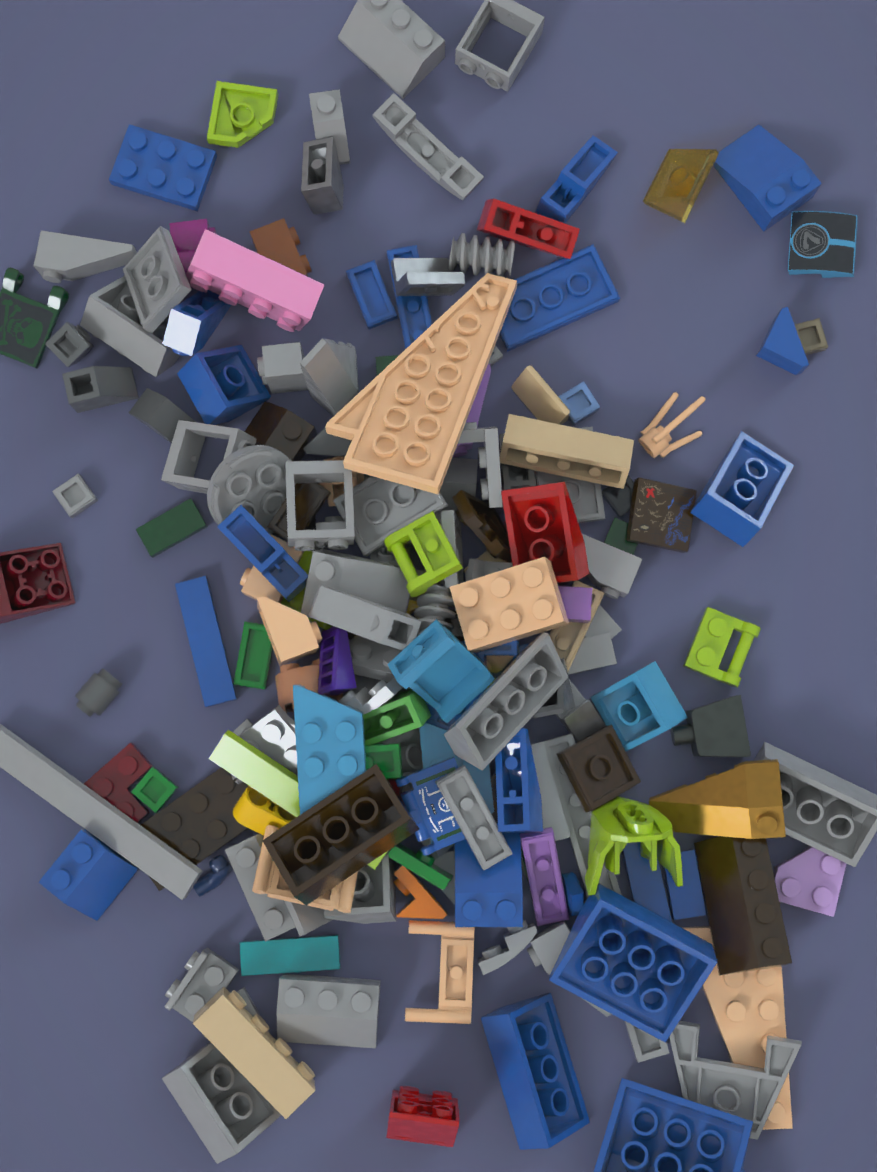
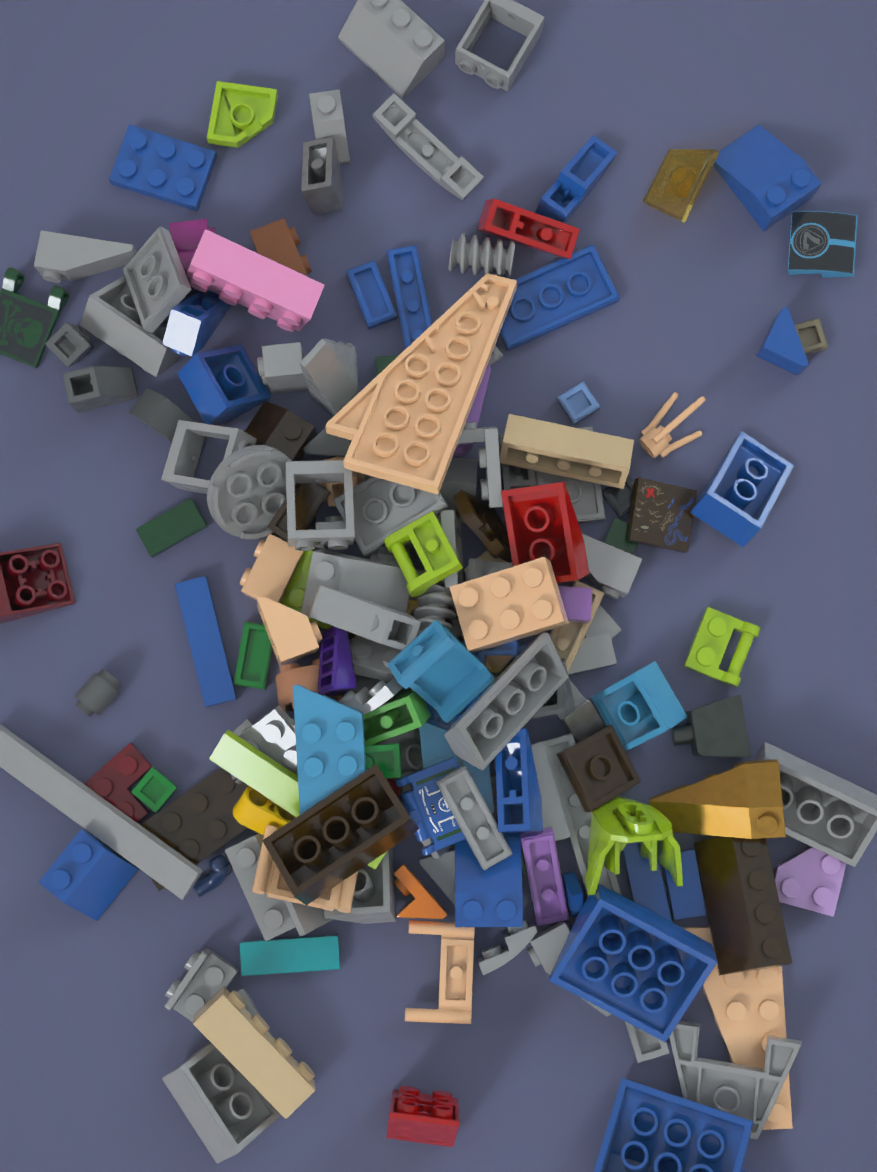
(75, 496): light grey tile -> none
(264, 553): blue slope -> none
(328, 1010): light grey slope -> none
(420, 865): green plate -> none
(425, 277): flat silver panel -> none
(535, 1072): blue slope -> none
(540, 397): tan slope -> none

